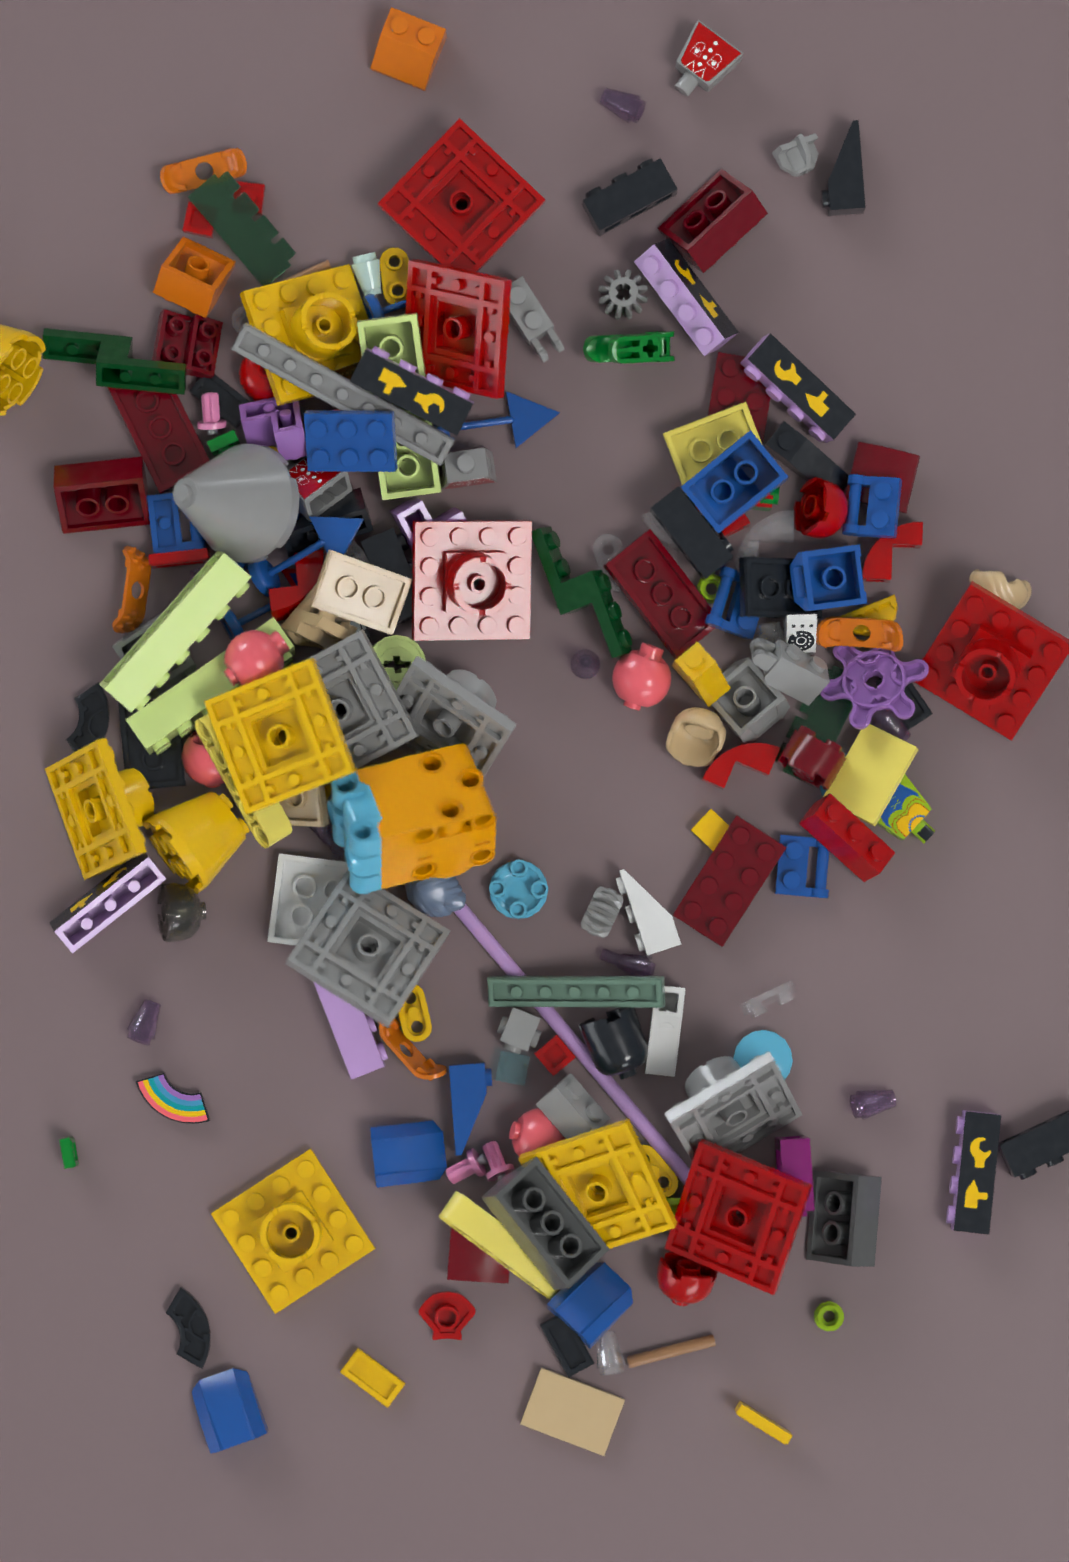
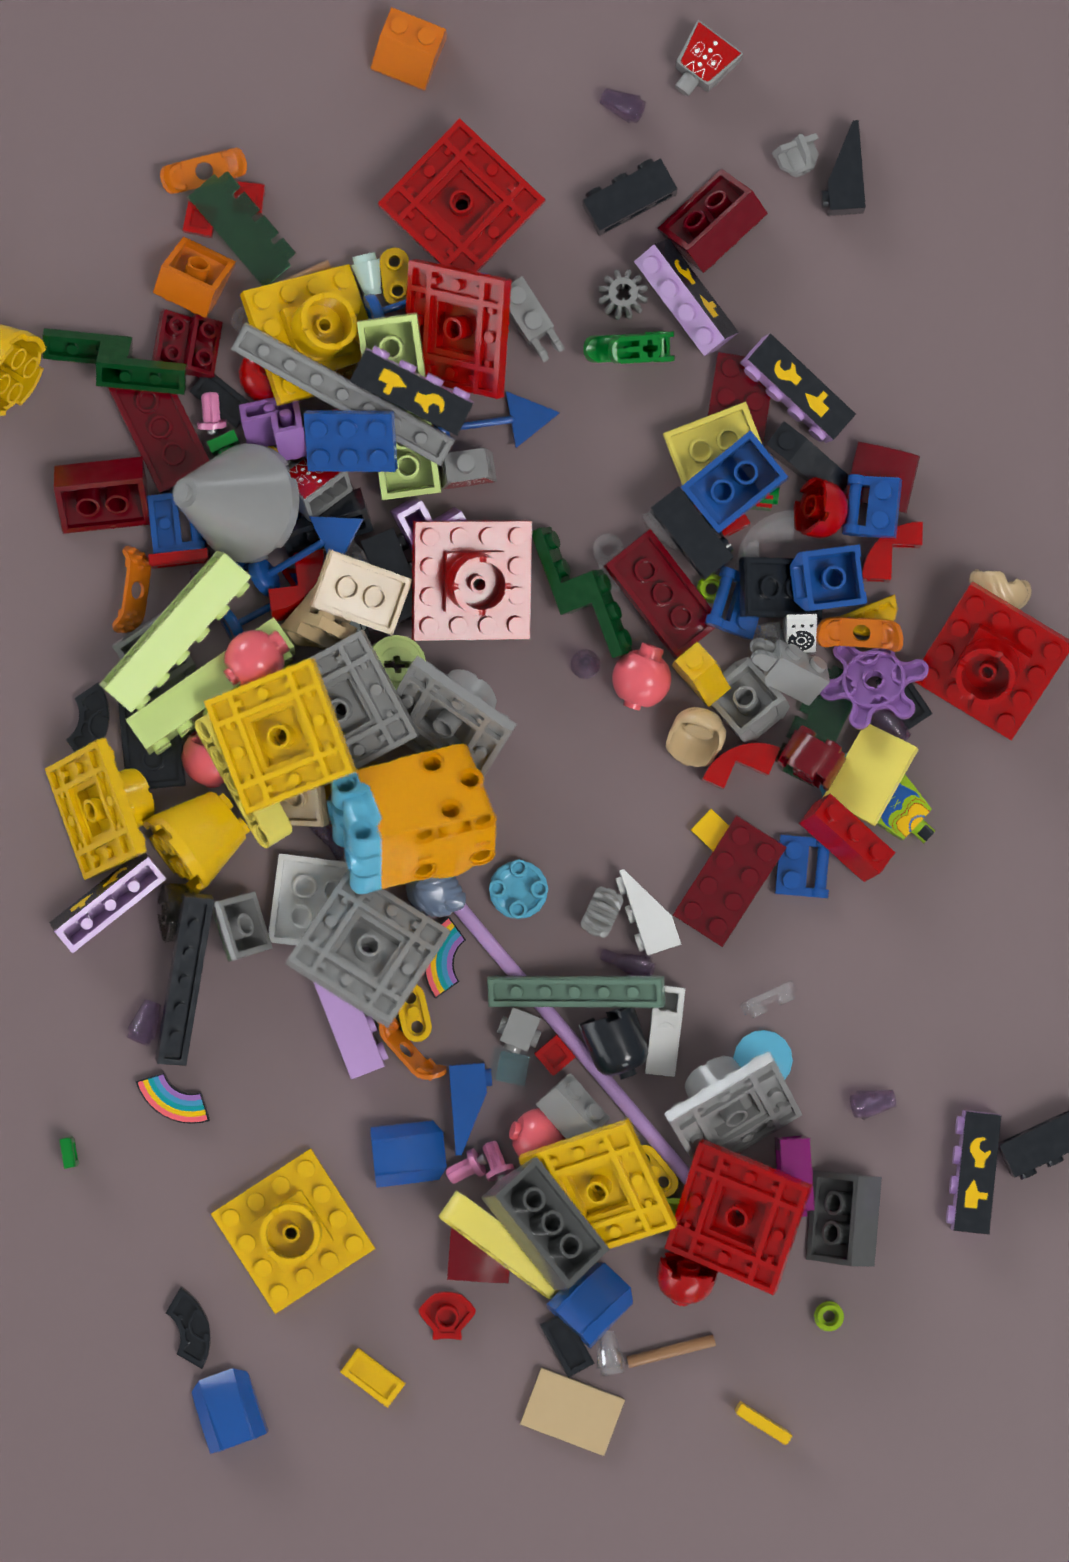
(184, 979): none -> black plate
(241, 926): none -> light grey slope
(441, 972): none -> tile

